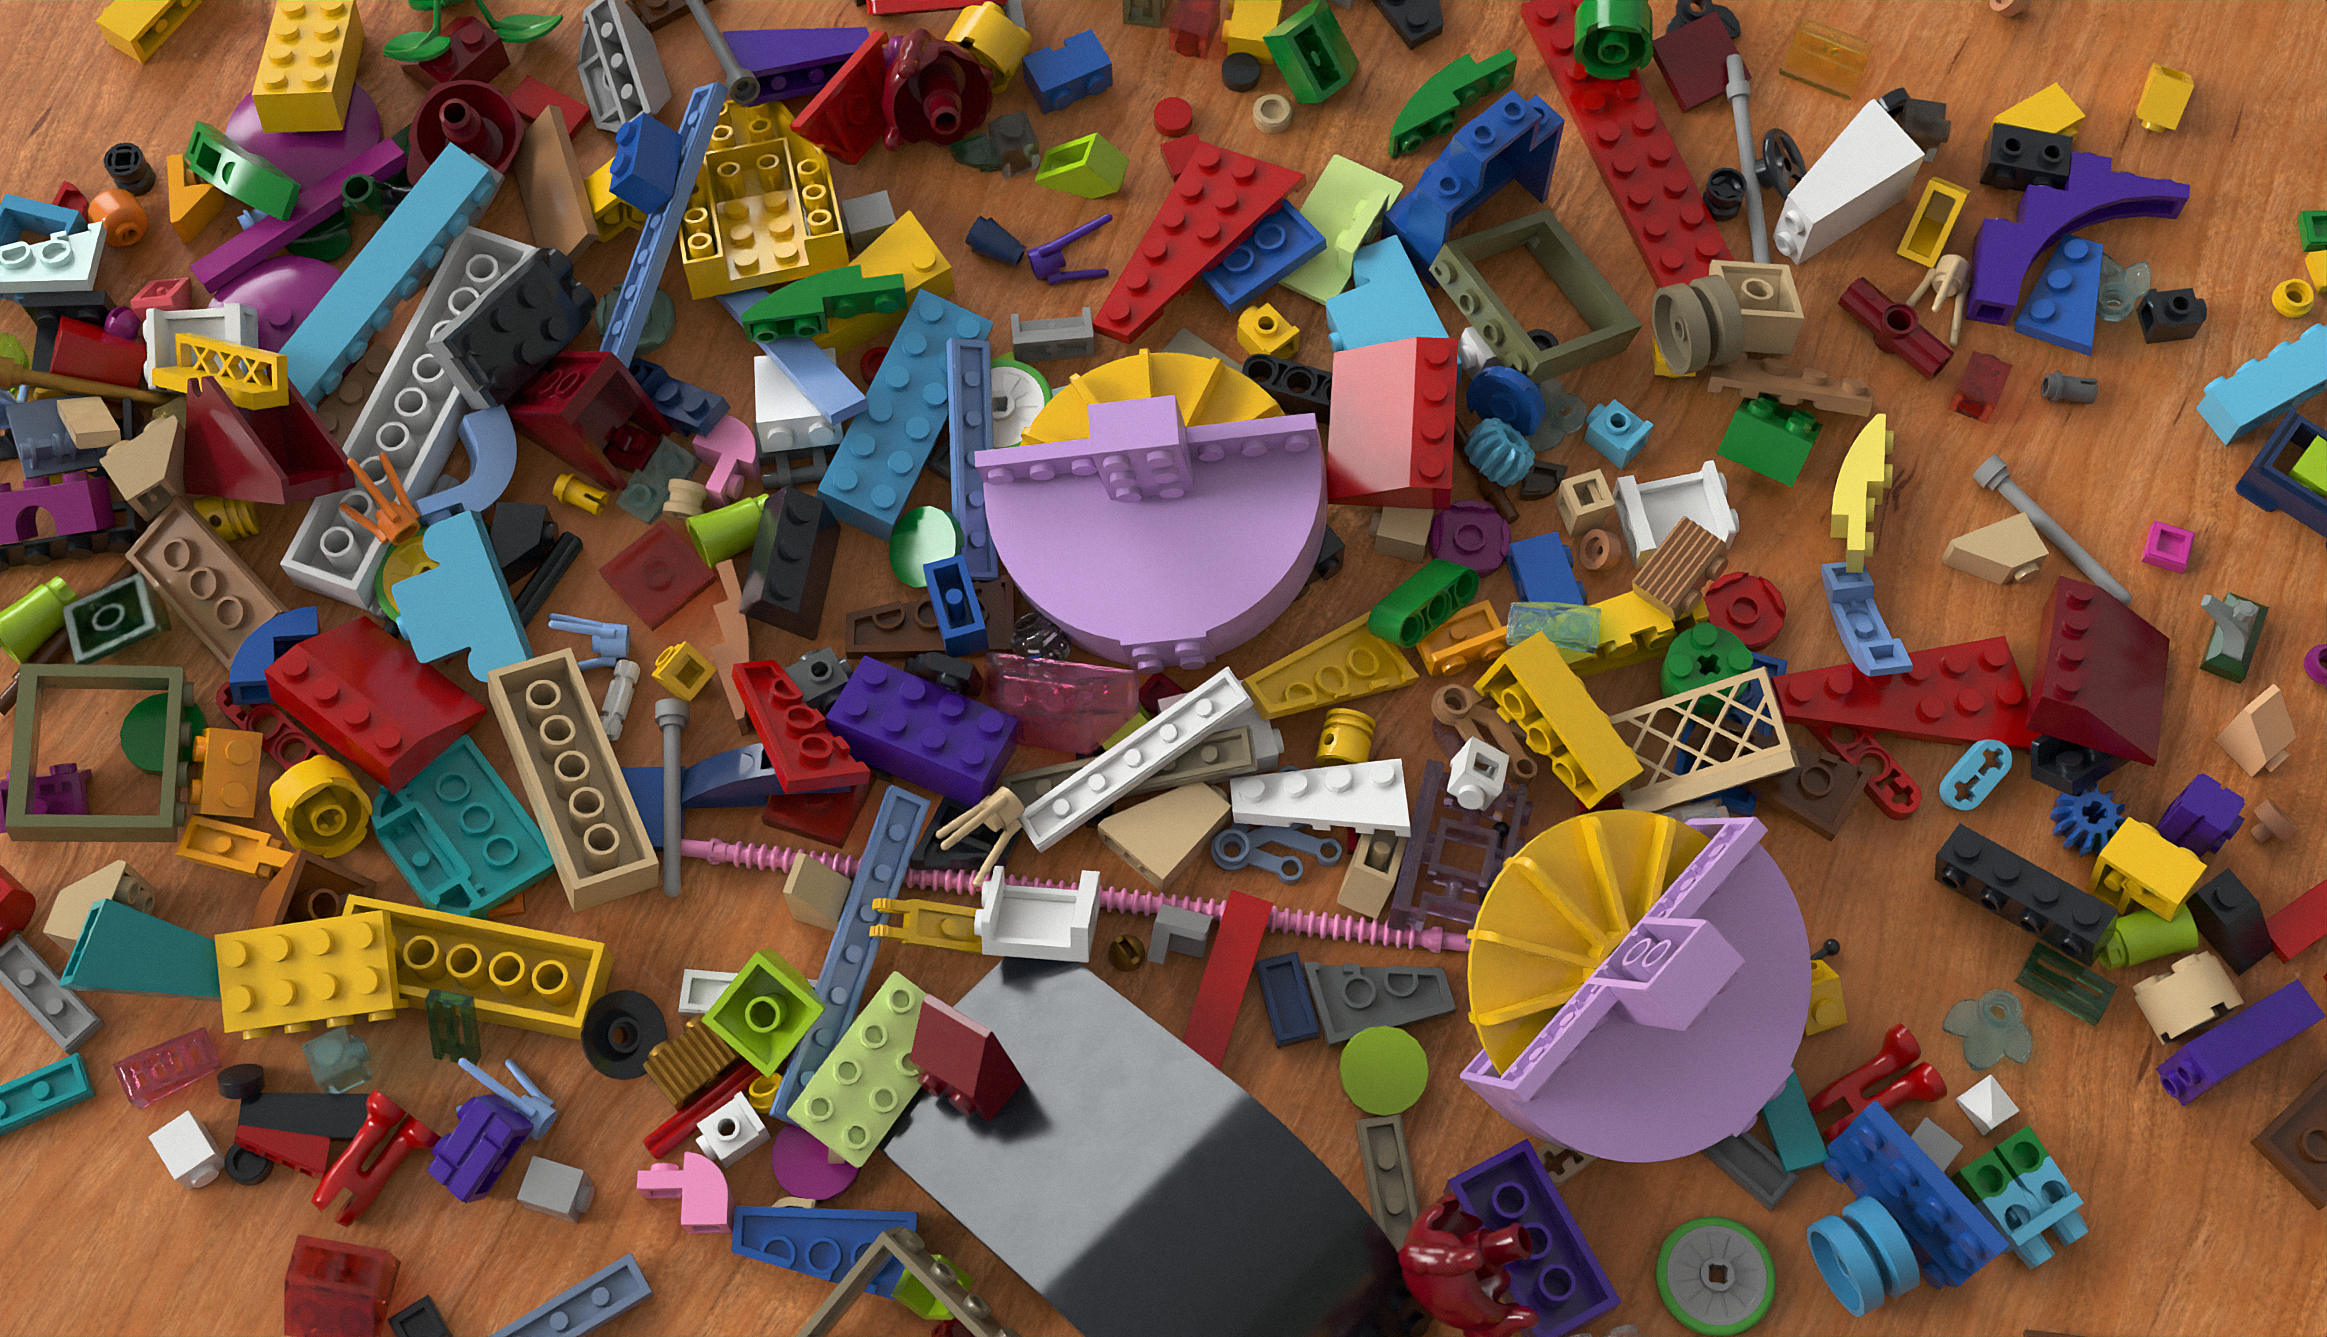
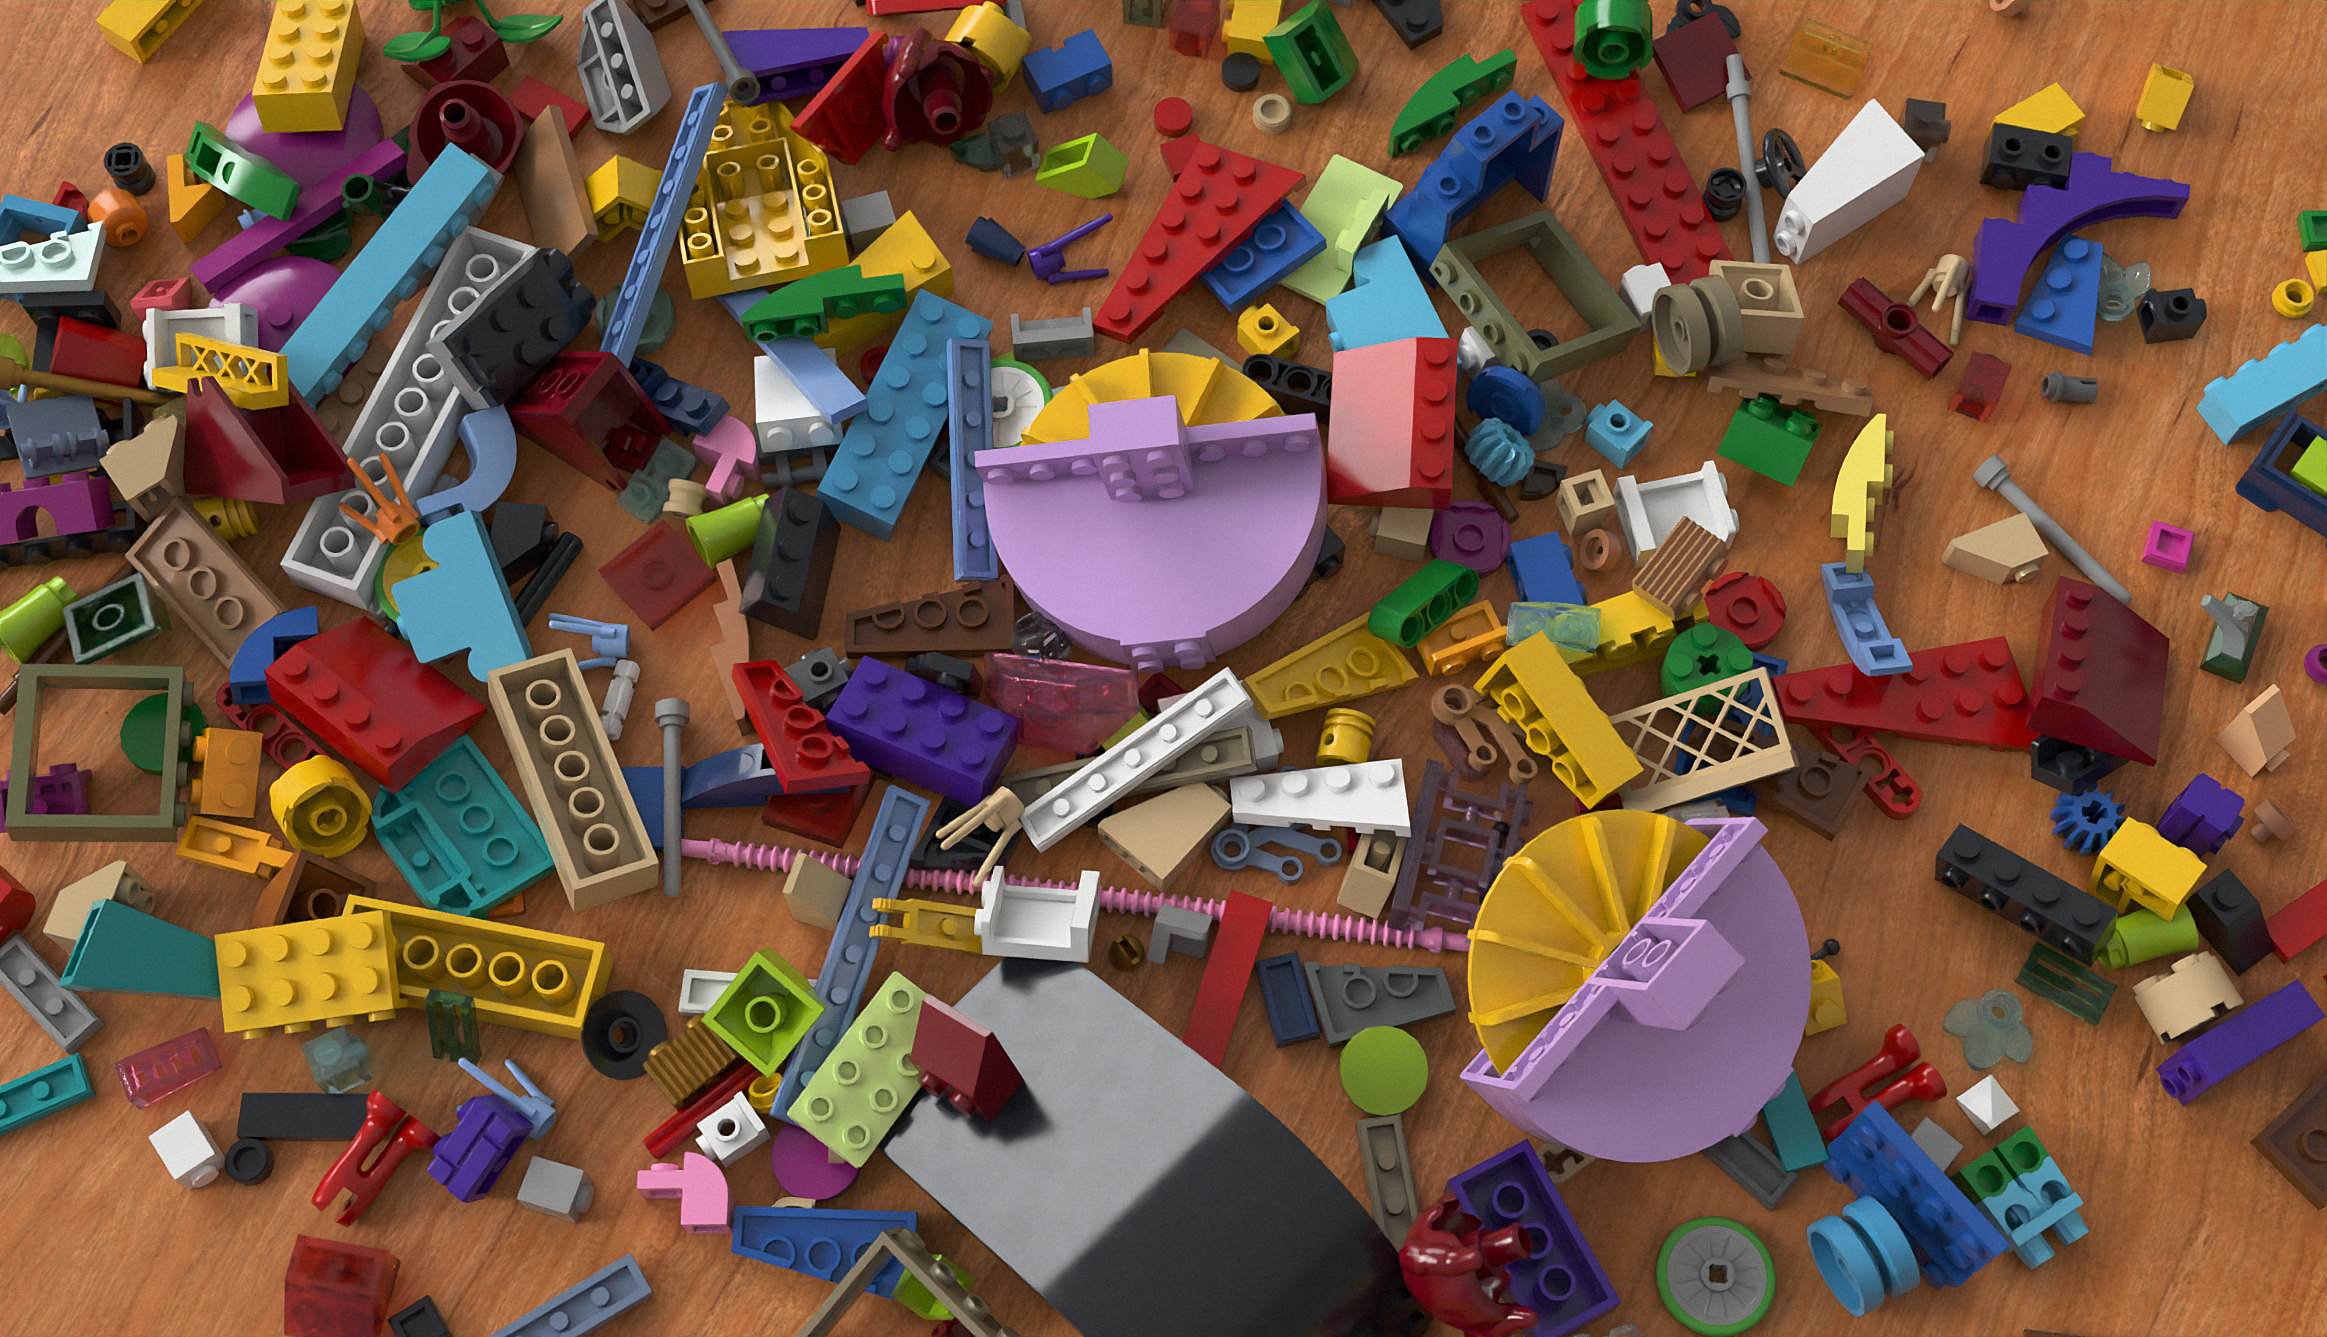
(88, 422): tan tile -> none
(122, 322): magenta hinge -> none
(241, 1081): black tile -> none
(294, 1150): red slope -> none
(578, 493): yellow pin -> none
(645, 163): blue brick -> none
(682, 671): yellow brick -> none
(922, 538): tile -> none
(956, 606): blue brick -> none
(1473, 785): white brick -> none
(1638, 290): none -> white brick
(1894, 101): black tile -> none
(1933, 221): yellow slope -> none
(1982, 781): medium azure beam -> none

